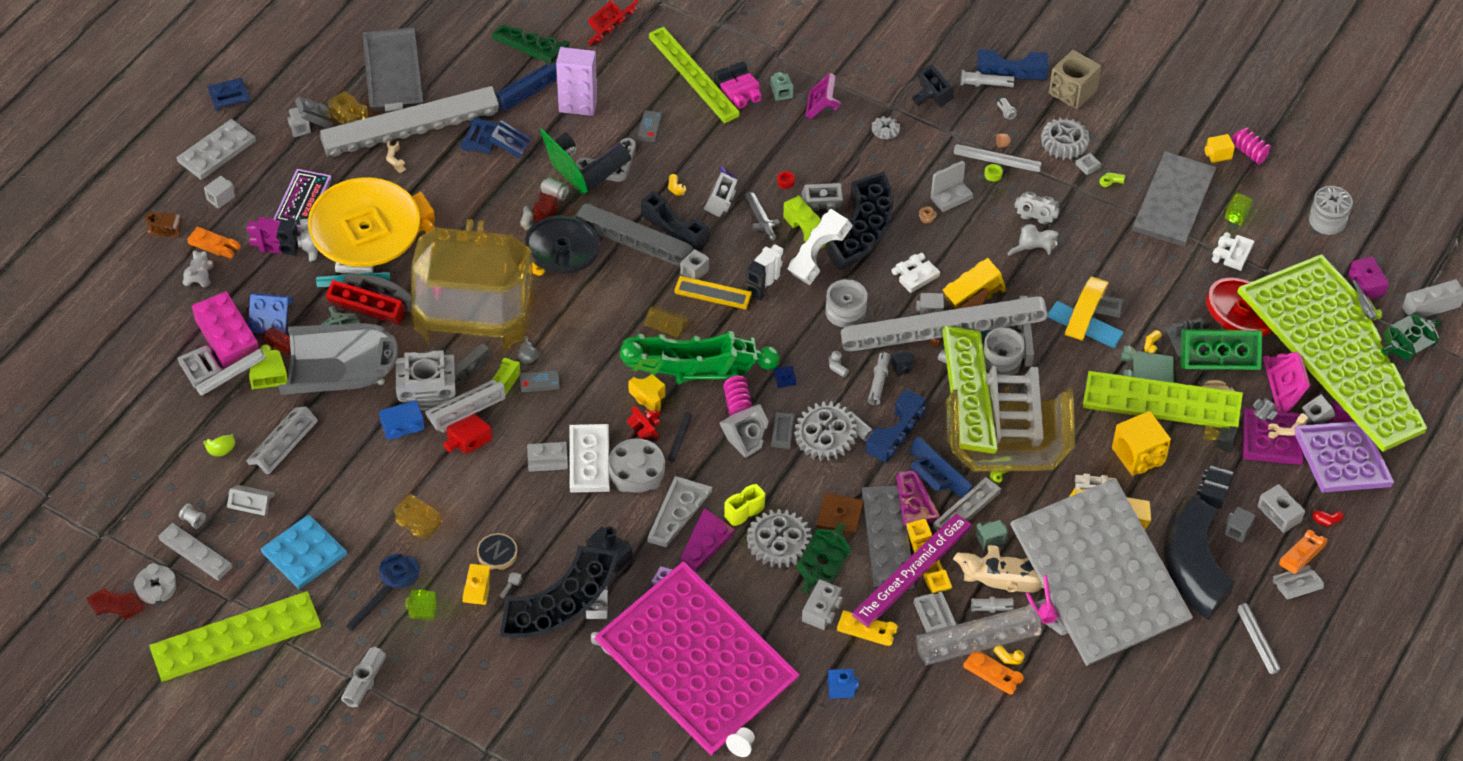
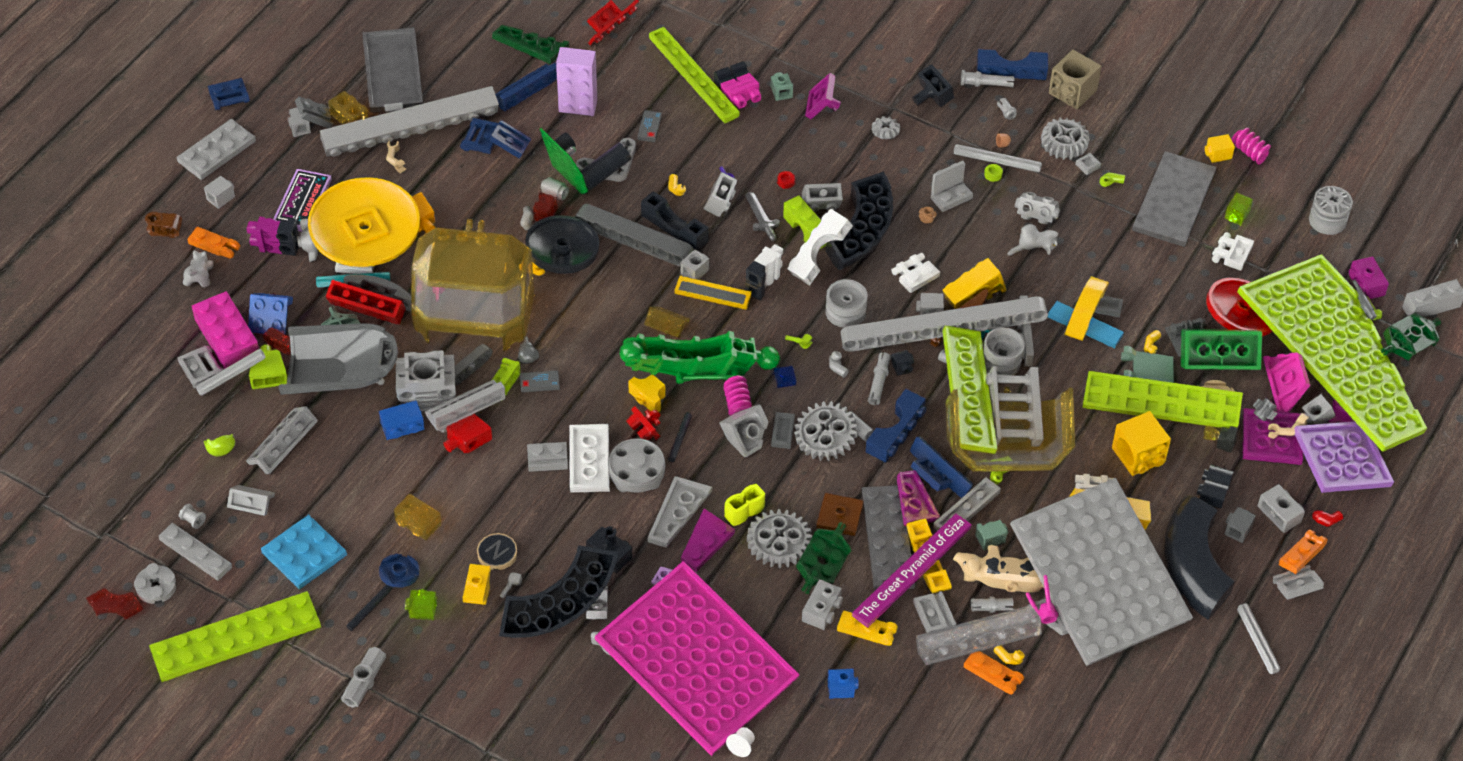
(803, 342): none -> lime hand

